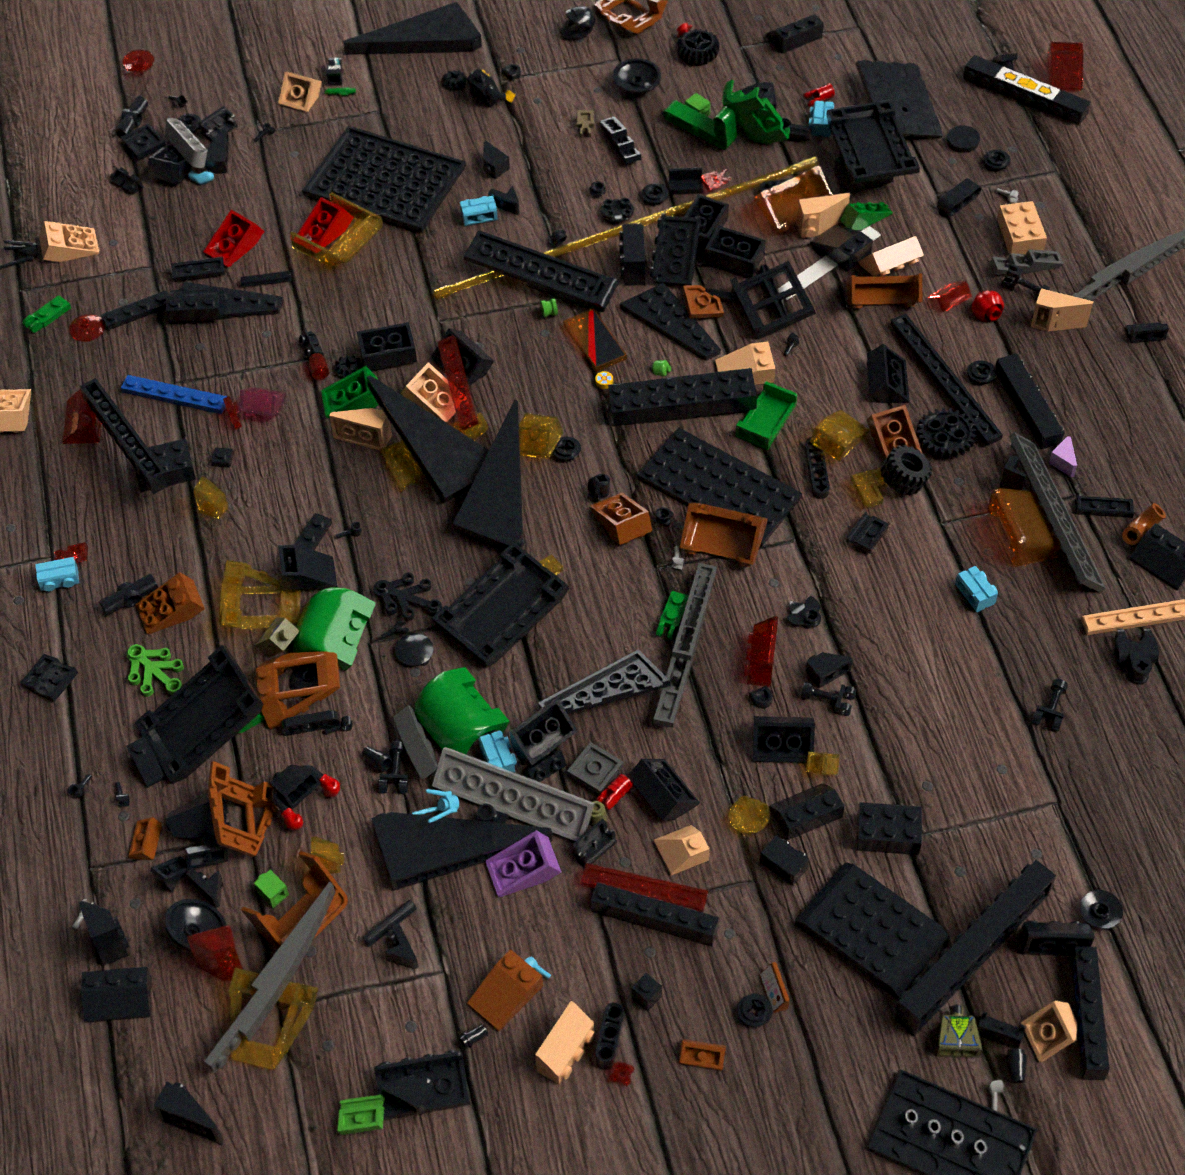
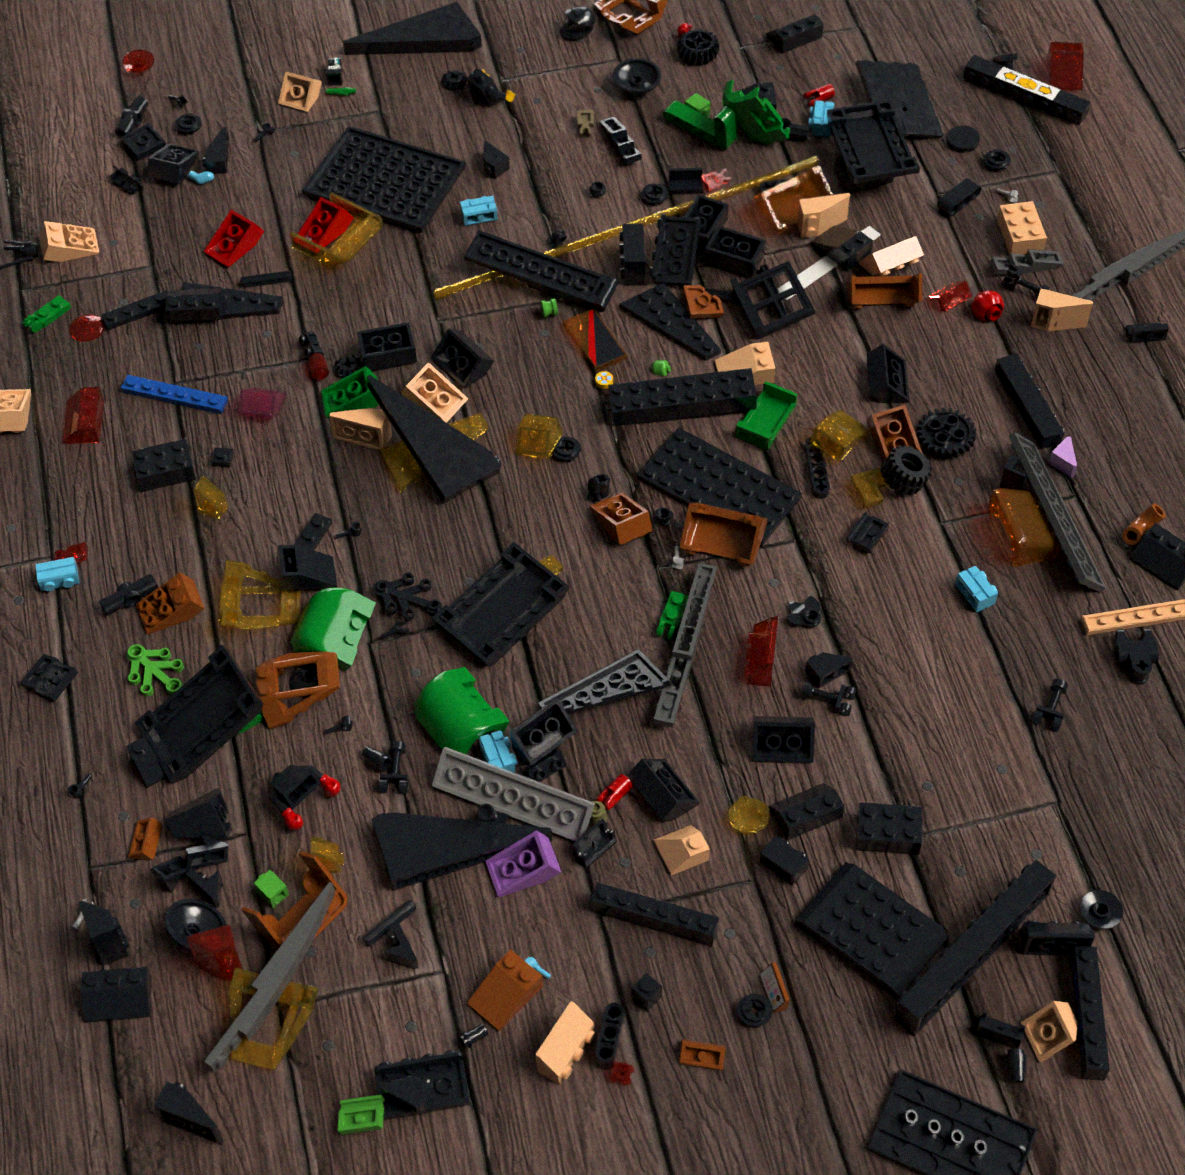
(123, 799): black hand -> none
(124, 436): black brick -> none
(185, 142): light grey beam -> none
(198, 269): black plate -> none
(216, 121): black hinge -> none
(232, 409): clear red plate -> none
(251, 797): dark orange windscreen -> none
(279, 634): olive torso -> none
(309, 722): black beam -> none
(414, 650): black dish -> none
(415, 742): dark grey slope -> none
(448, 804): medium azure plant -> none
(458, 383): clear red plate -> none
(495, 499): black slope -> none
(506, 201): black slope -> none
(512, 71): black tile -> none
(595, 768): dark grey plate -> none
(617, 209): black dish -> none
(658, 889): clear red plate -> none
(761, 697): black tile -> none
(793, 340): black hand -> none
(822, 763): clear yellow panel -> none
(862, 215): green slope -> none
(946, 379): black plate -> none
(958, 1035): olive torso -> none
(981, 366): black gear -> none
(994, 1088): light grey hand -> none
(1104, 506): black tile -> none

